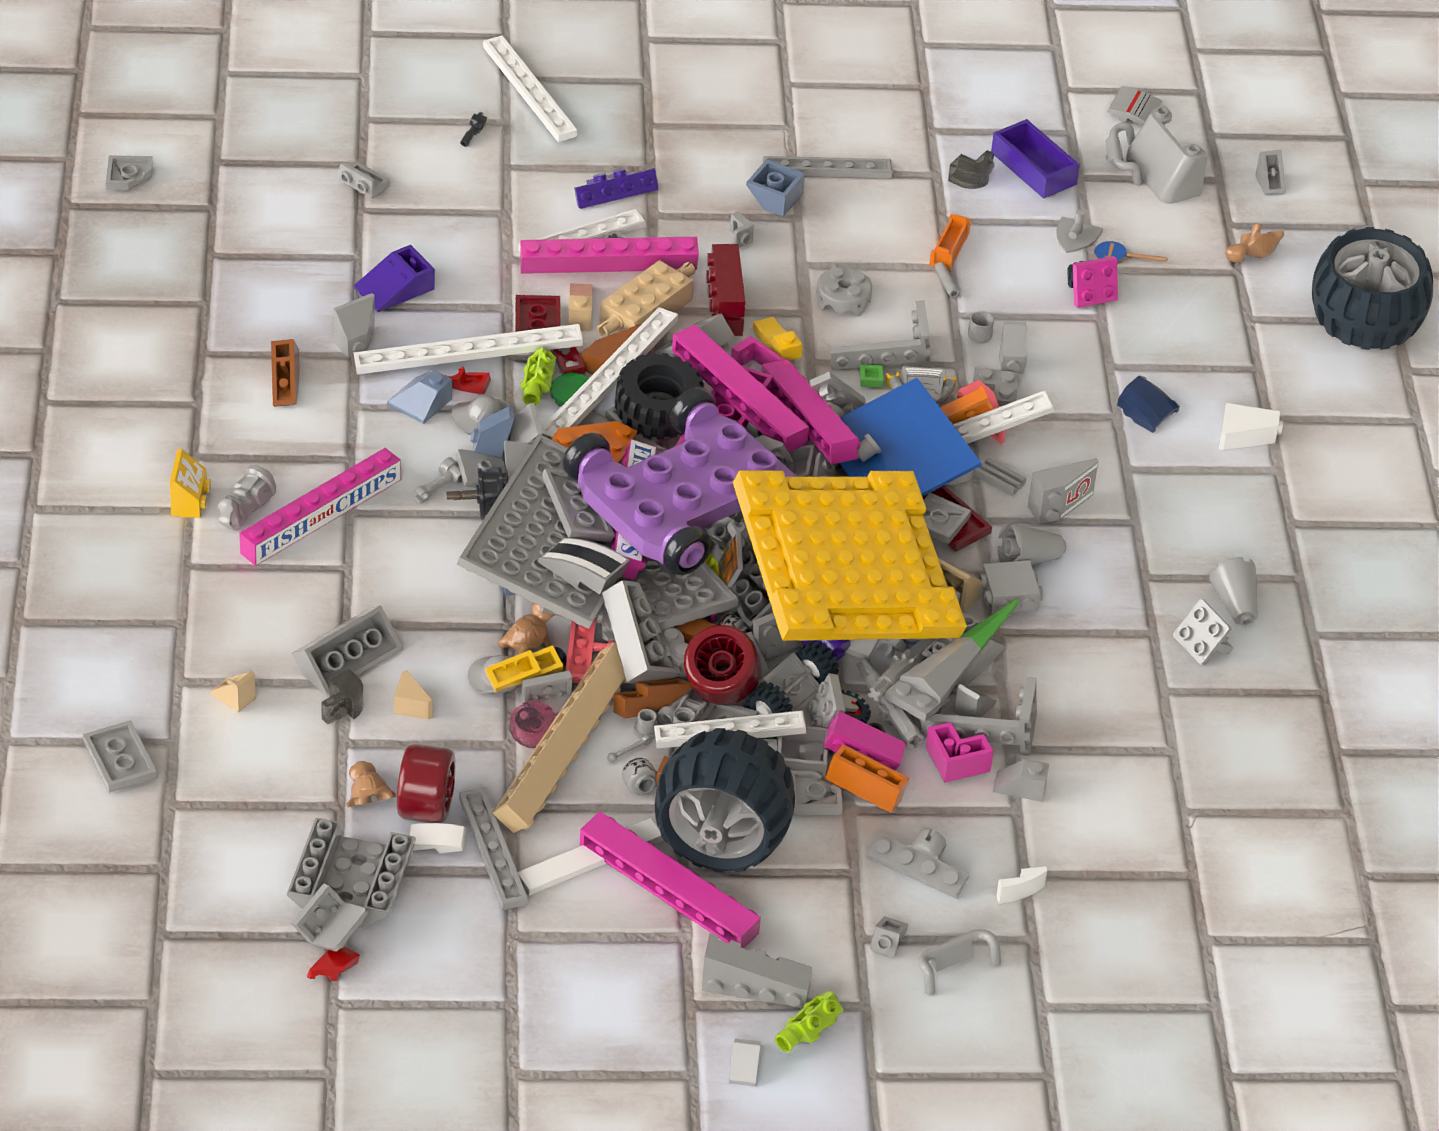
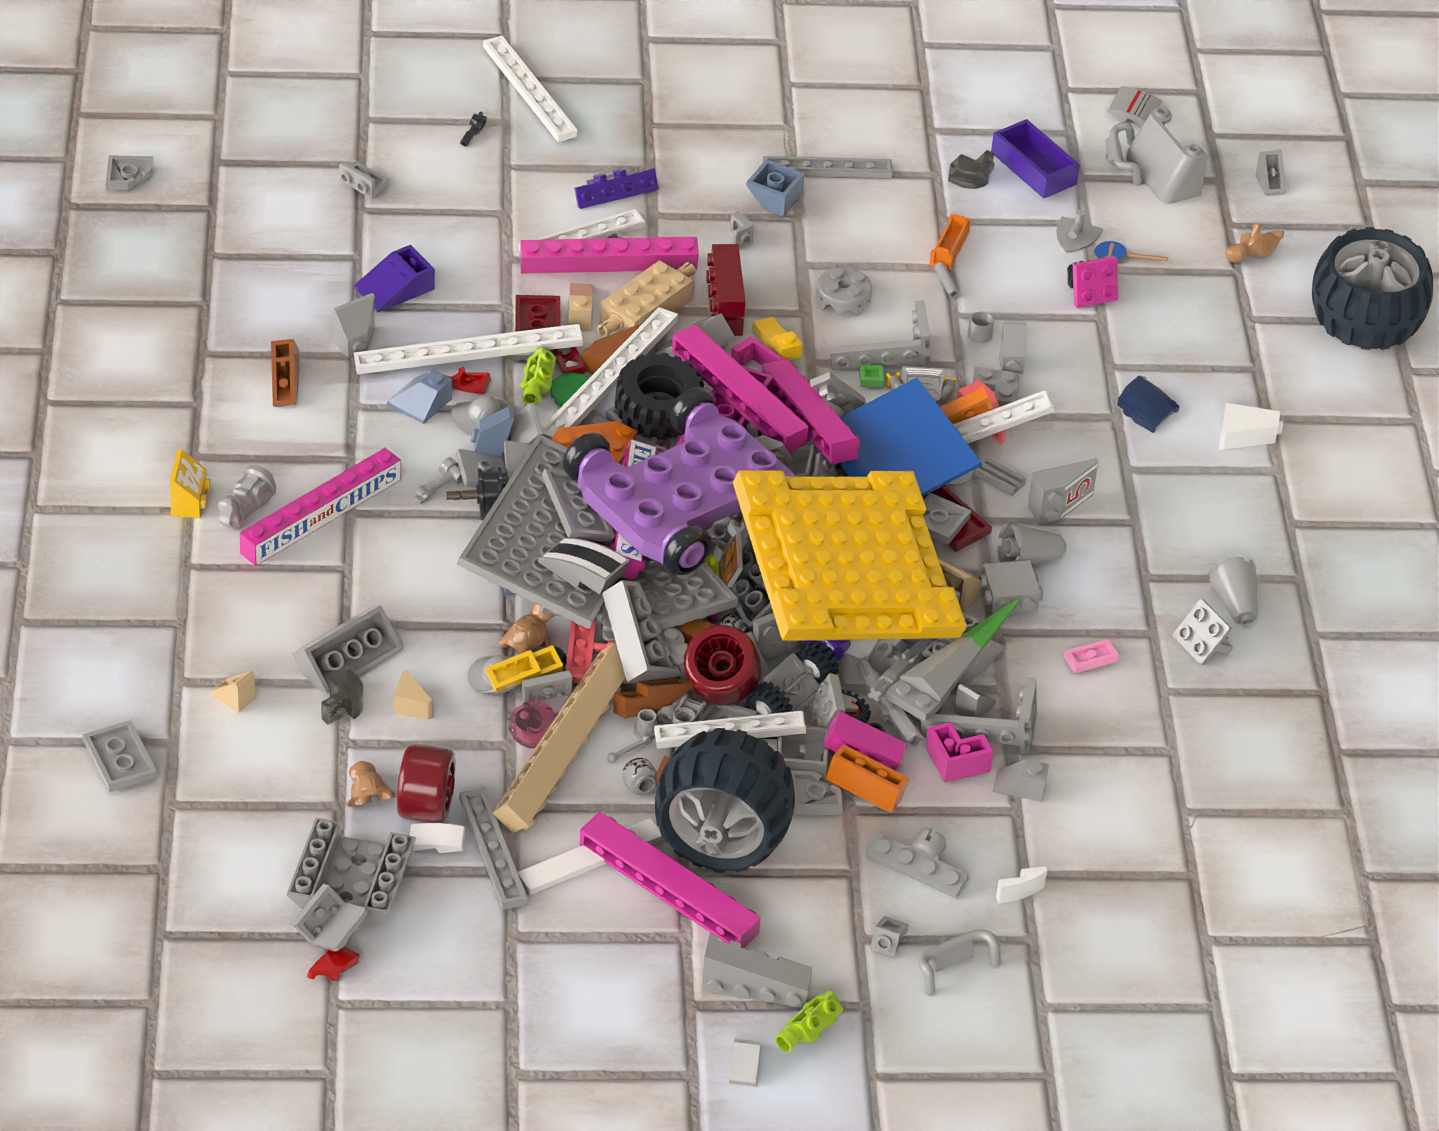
(868, 448): light grey piece -> none
(1091, 656): none -> bright pink plate

